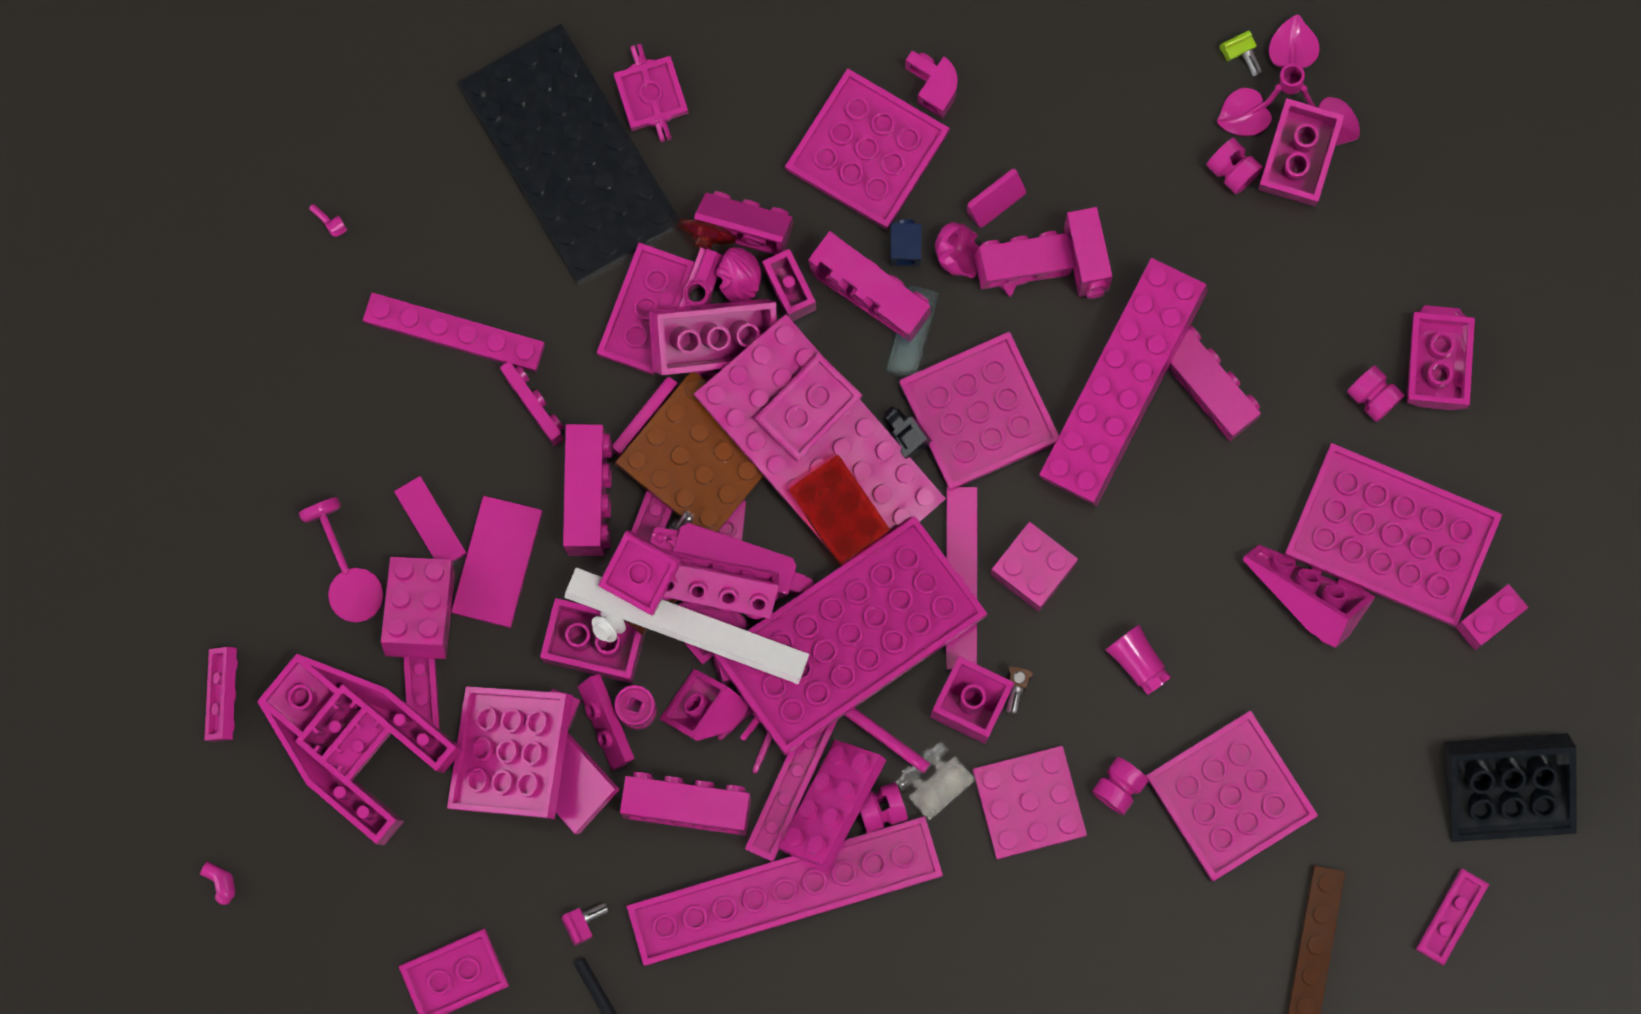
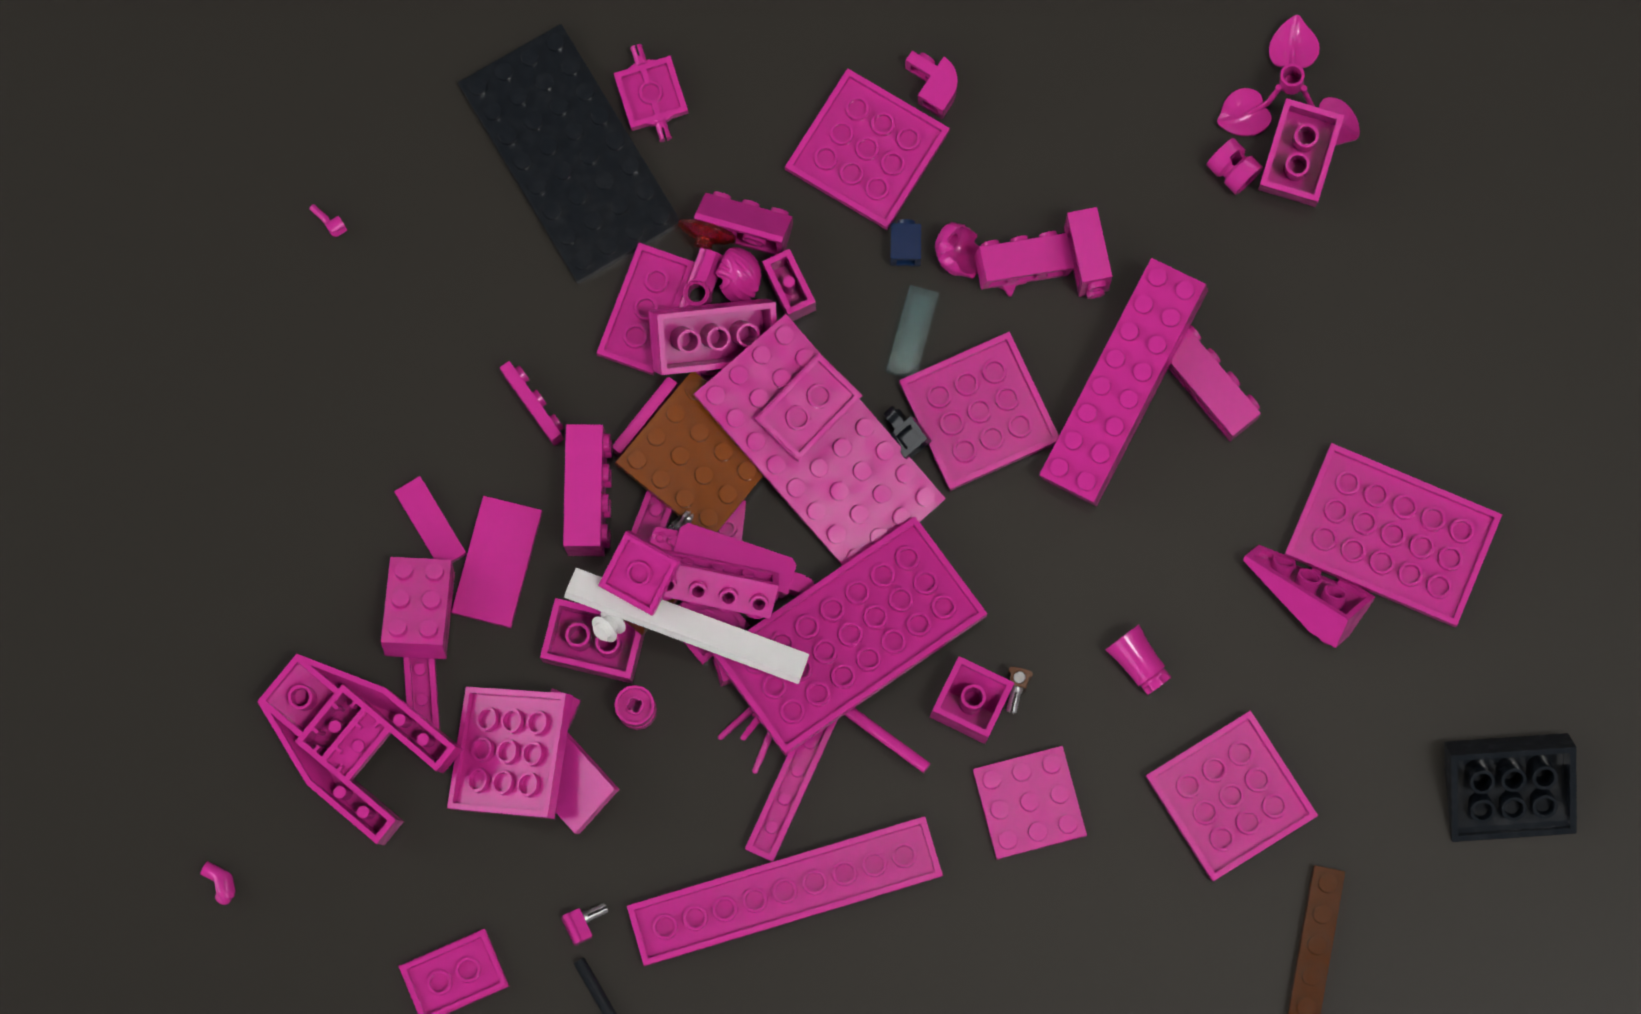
(220, 694): dark pink plate -> none
(355, 591): dark pink piece -> none
(453, 332): dark pink plate -> none
(606, 722): dark pink plate -> none
(686, 805): dark pink brick -> none
(704, 708): dark pink slope -> none
(832, 804): dark pink plate -> none
(838, 509): clear red plate -> none
(869, 287): dark pink wedge -> none
(871, 812): dark pink wheel -> none
(941, 788): clear plate -> none
(962, 555): dark pink tile -> none
(996, 198): dark pink slope -> none
(1034, 566): dark pink brick -> none
(1118, 788): dark pink wheel -> none
(1242, 46): lime piece -> none
(1375, 393): dark pink wheel -> none
(1440, 358): dark pink slope -> none
(1452, 917): dark pink tile -> none
(1491, 617): dark pink brick -> none

